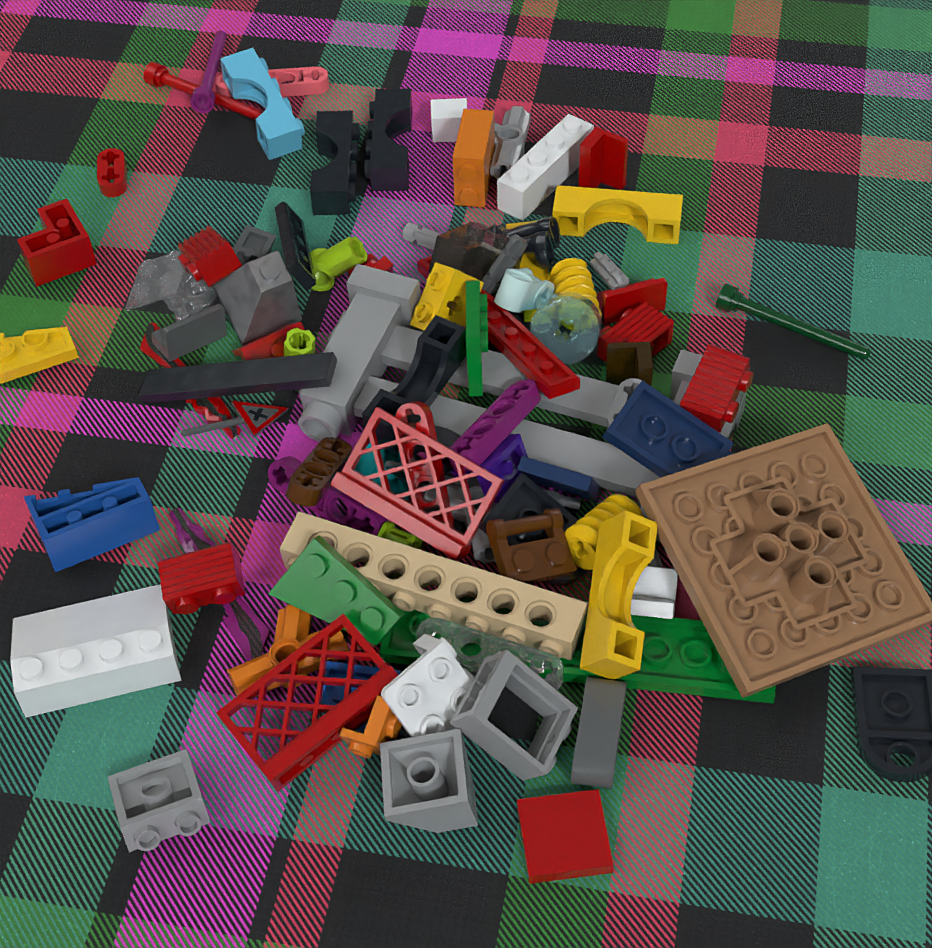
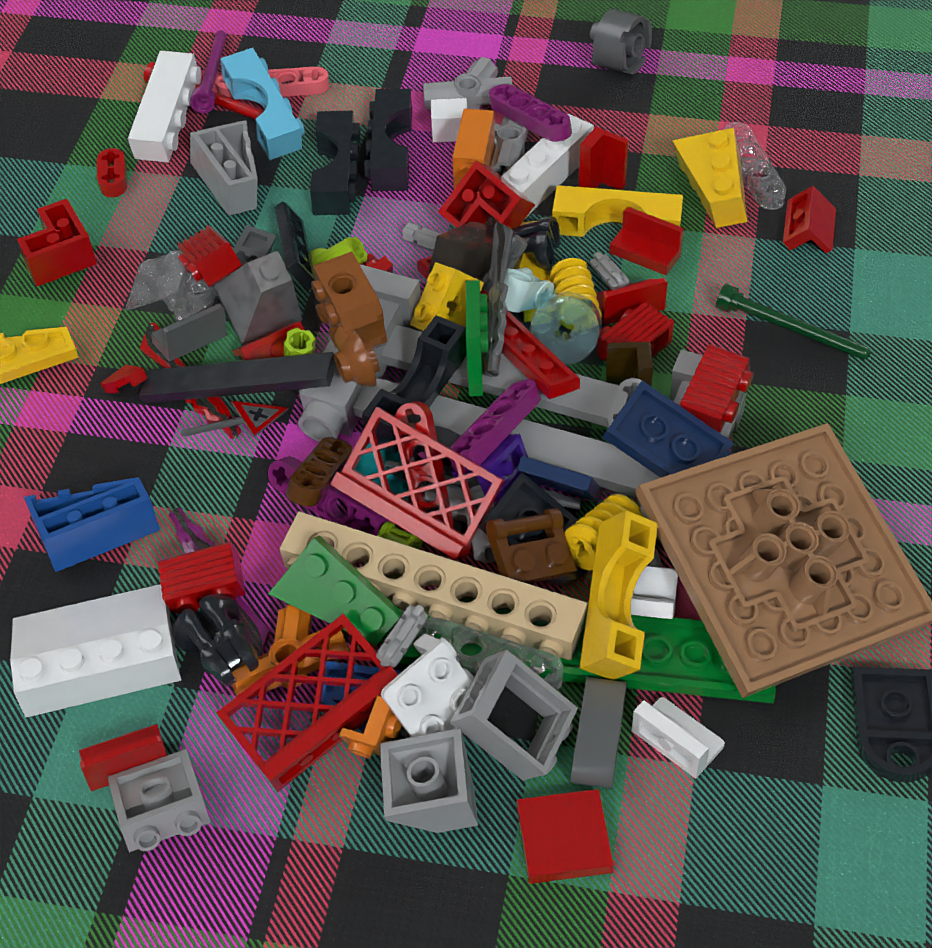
(120, 755): none -> red panel
(124, 375): none -> red tile
(164, 106): none -> white brick
(226, 165): none -> light grey wedge
(231, 642): none -> black piece
(353, 315): none -> dark orange brick
(401, 636): none -> light grey axle
(470, 85): none -> light grey piece
(484, 194): none -> red brick
(496, 298): none -> flat silver sword
(530, 112): none -> magenta beam
(621, 41): none -> dark grey brick
(648, 241): none -> red panel
(676, 735): none -> white panel
(715, 174): none -> yellow wedge
(760, 163): none -> clear beam
(808, 218): none -> red panel

